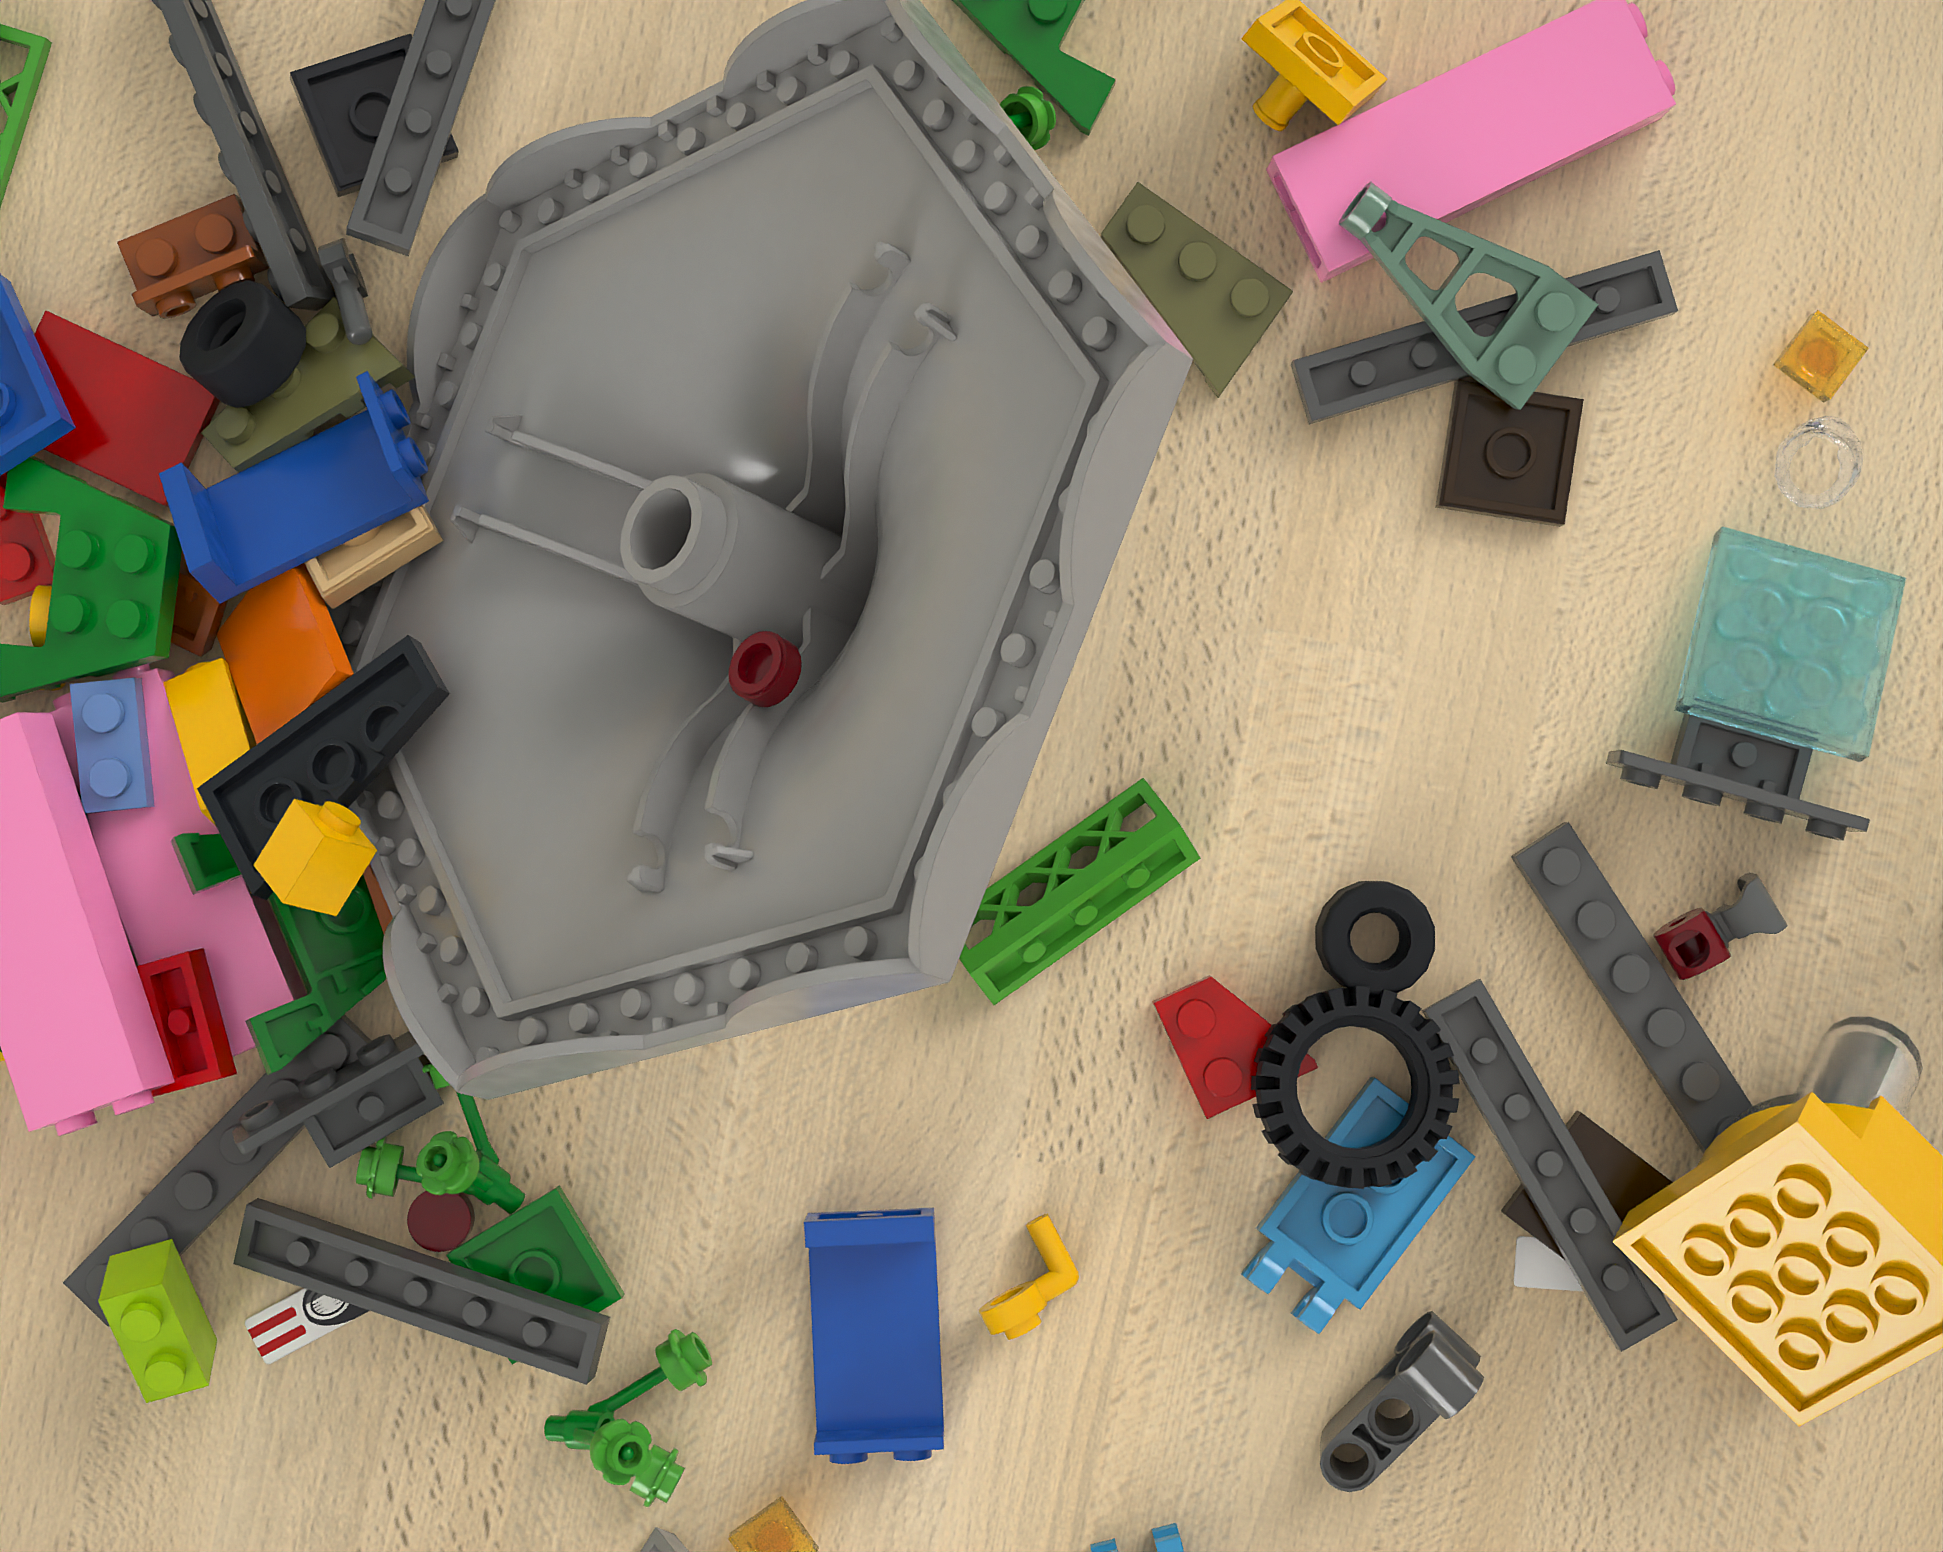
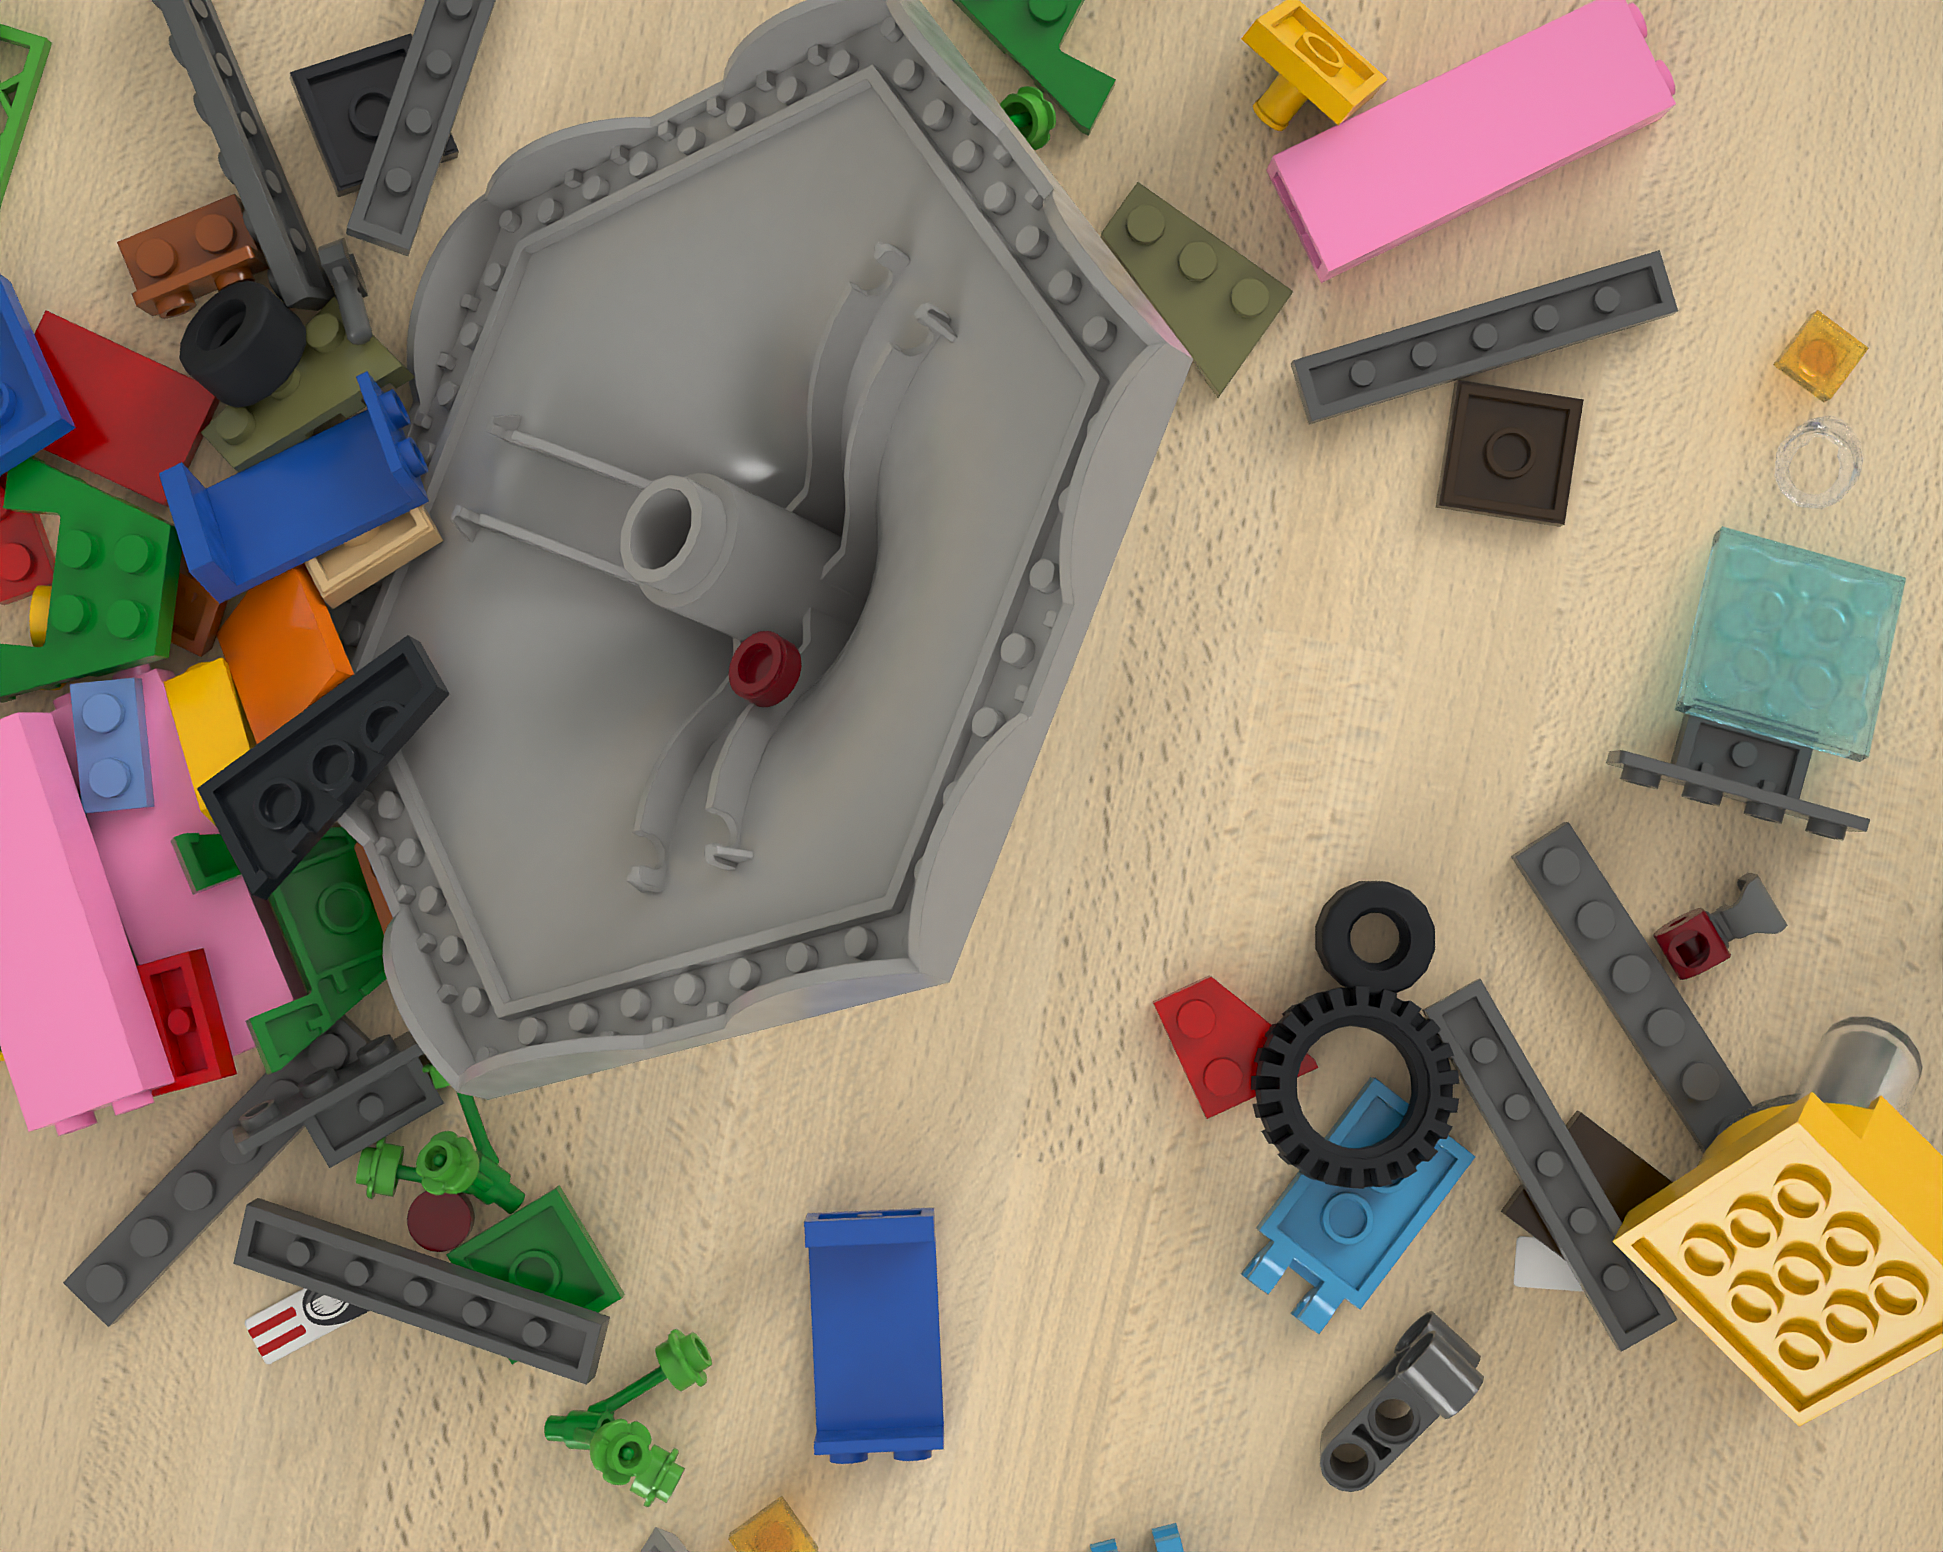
(158, 1321): lime brick -> none
(315, 856): yellow brick -> none
(1018, 1308): yellow plate -> none
(1075, 900): bright green fence -> none
(1529, 336): sand green plate -> none

